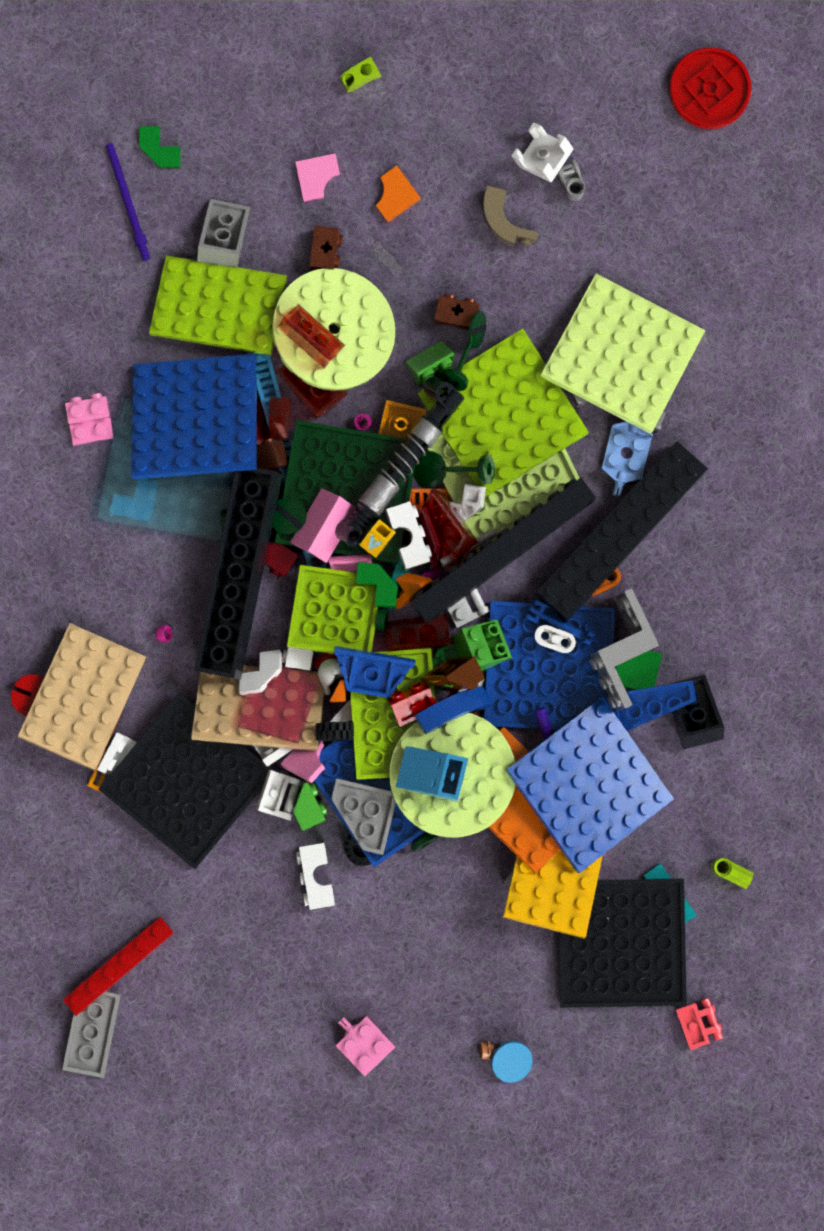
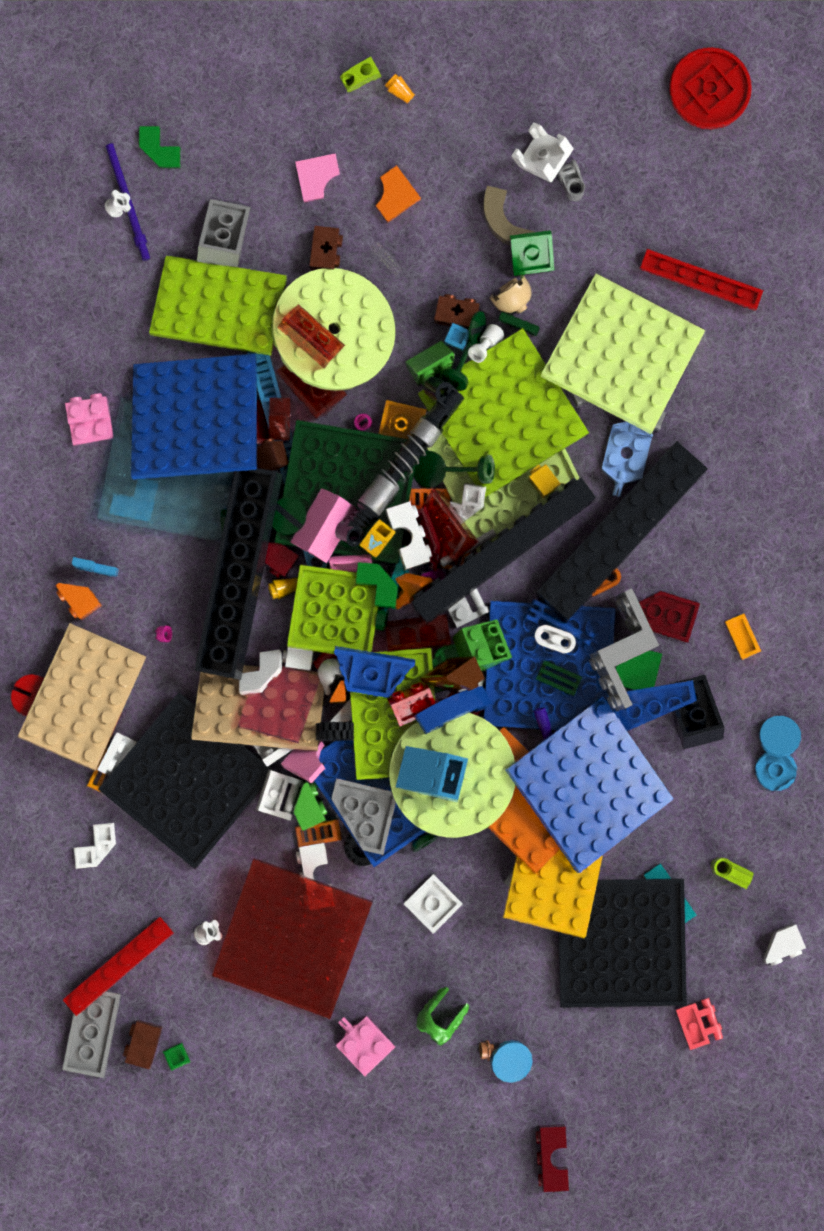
(80, 598): none -> orange slope
(91, 566): none -> dark azure tile
(92, 855): none -> white tile
(117, 204): none -> white brick
(143, 1044): none -> copper piece
(176, 1056): none -> green tile
(207, 932): none -> white brick
(282, 588): none -> yellow cone
(292, 938): none -> clear red plate
(336, 833): none -> orange slope
(399, 88): none -> light orange cone
(426, 1024): none -> bright green piece
(433, 903): none -> white tile
(457, 337): none -> dark azure panel
(492, 336): none -> white piece
(513, 296): none -> tan cylinder
(519, 323): none -> dark green tile
(532, 253): none -> tile
(542, 671): none -> dark green tile
(543, 480): none -> yellow brick
(552, 1177): none -> dark red arch
(670, 615): none -> dark red tile
(701, 279): none -> red plate
(742, 636): none -> light orange tile
(770, 766): none -> dark azure tile
(780, 736): none -> dark azure tile
(784, 943): none -> white slope

